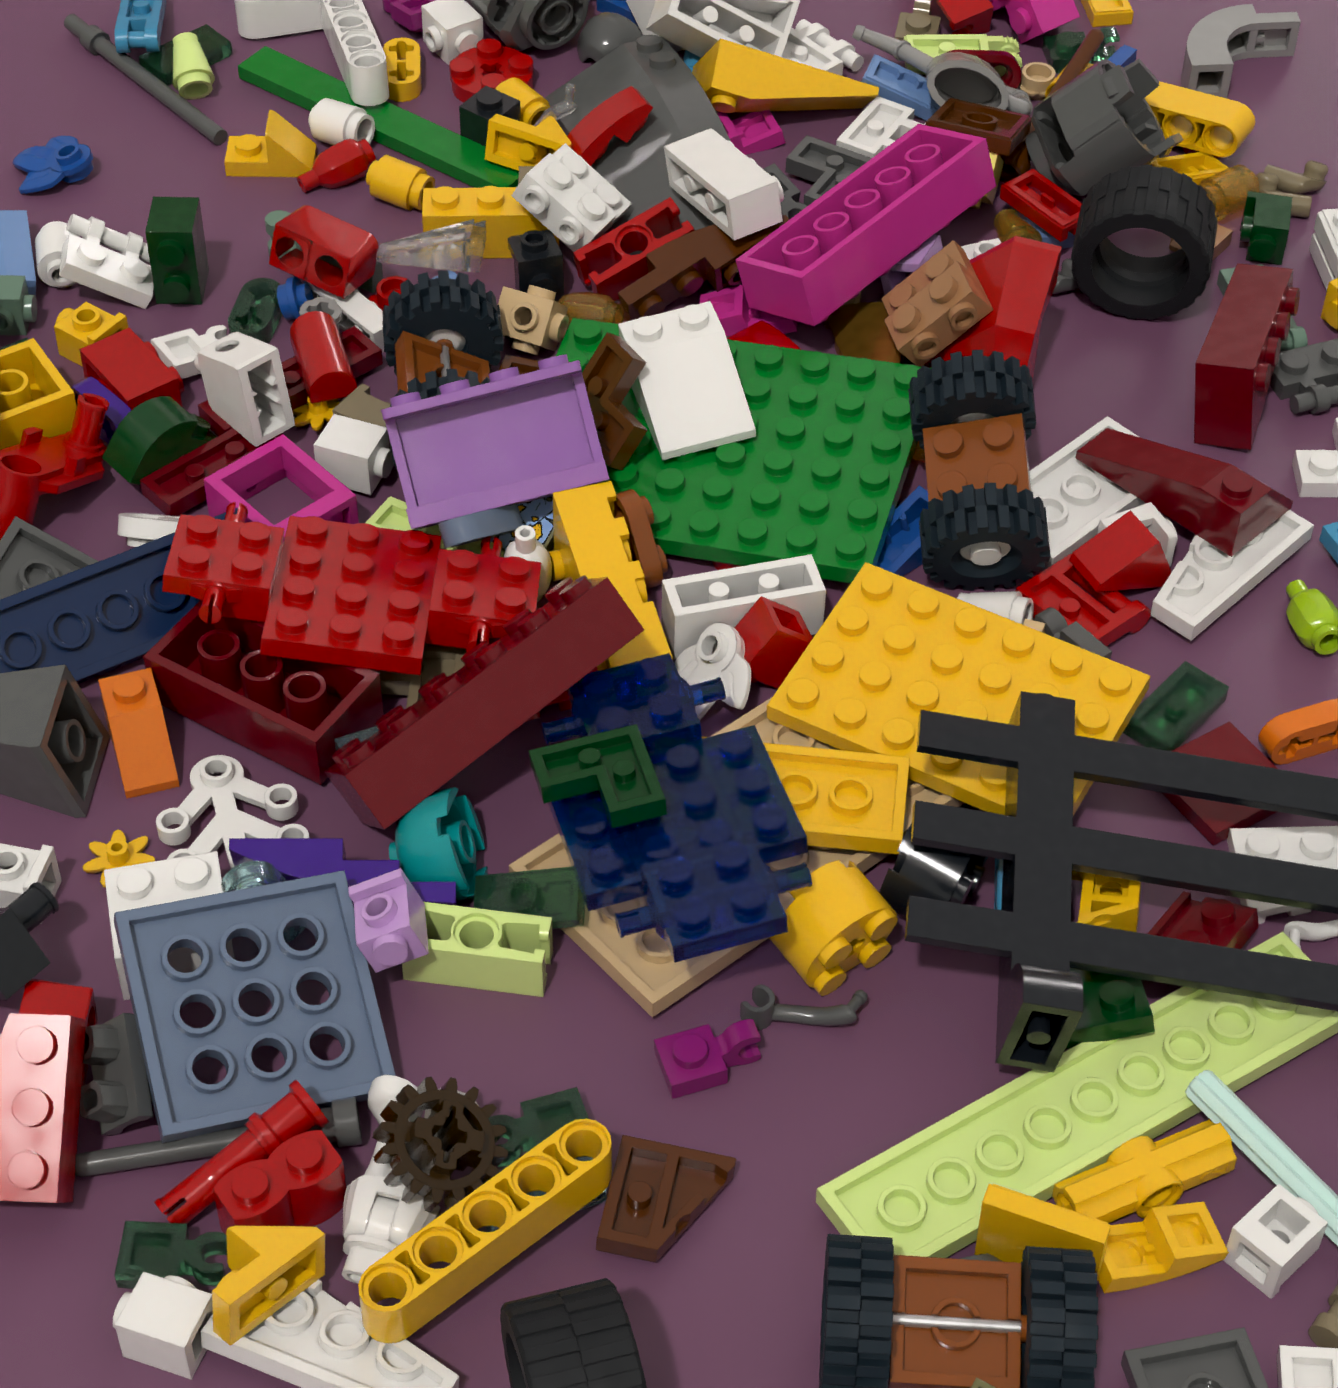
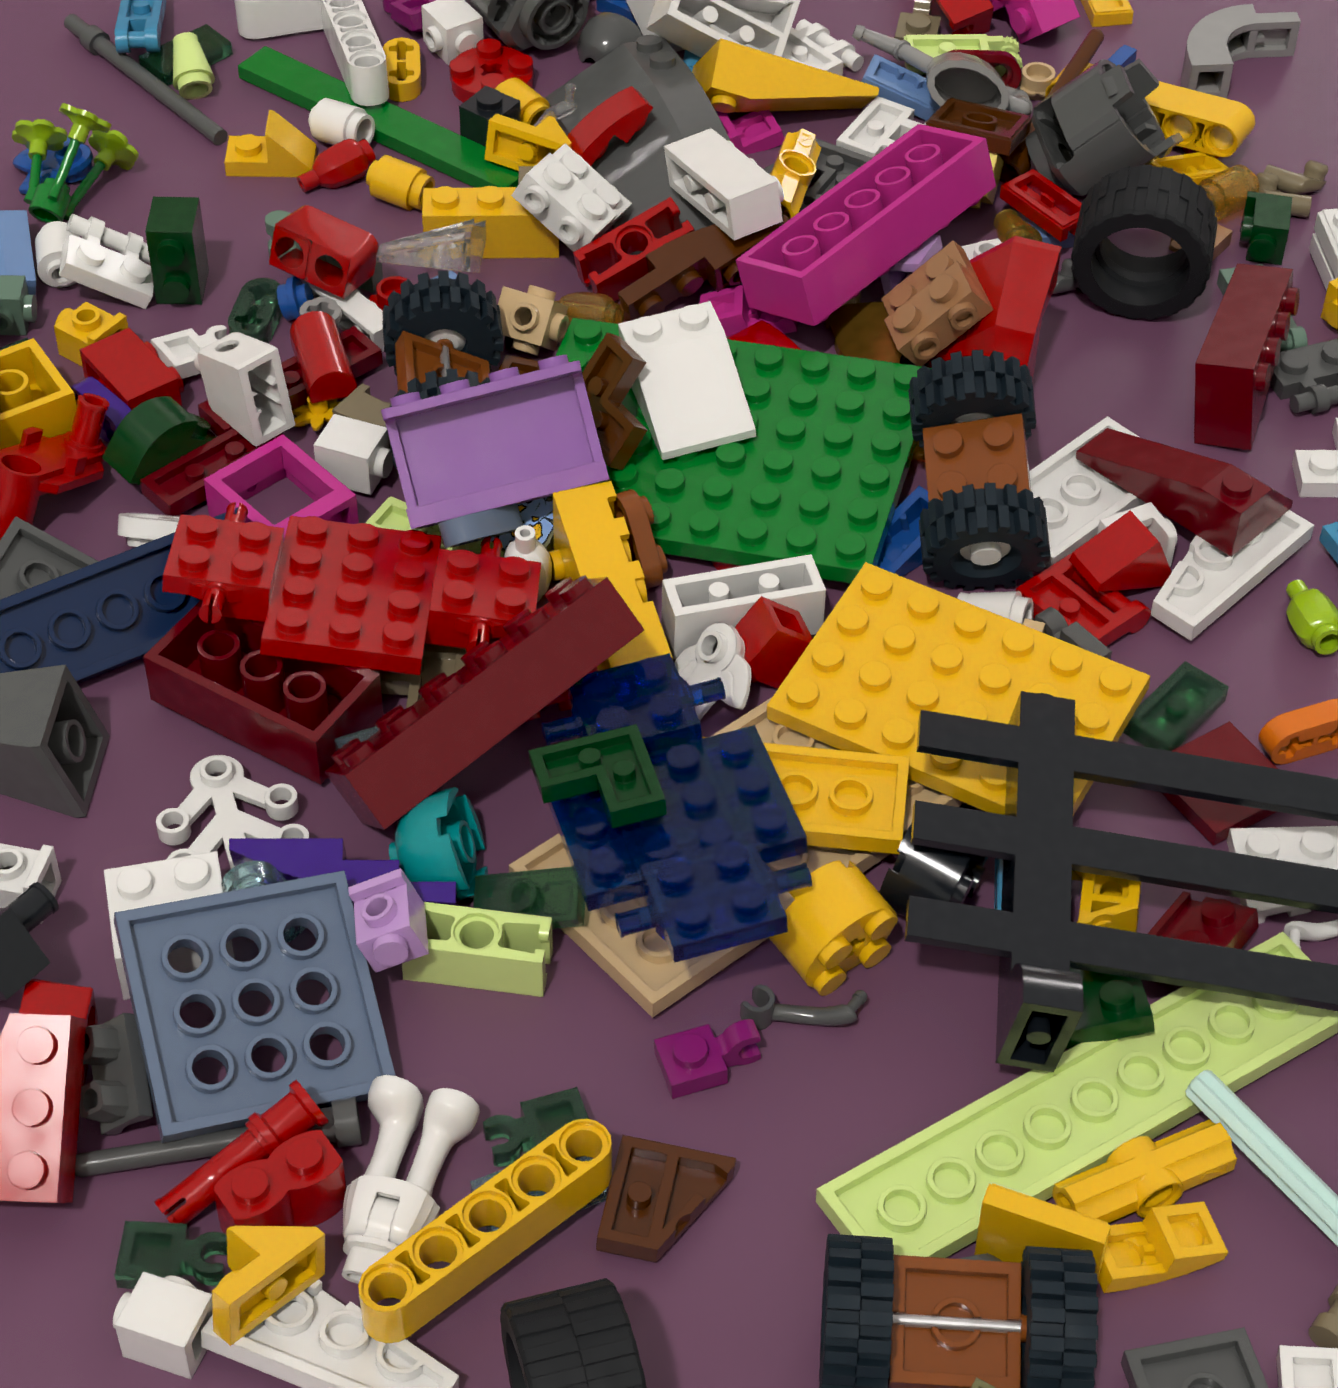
(51, 199): none -> plant
(117, 854): yellow plant -> none
(138, 733): orange slope -> none
(419, 1157): dark brown gear -> none
(537, 261): black bracket -> none
(796, 168): none -> yellow piece
(1062, 47): clear green plate -> none
(1274, 1239): white brick -> none

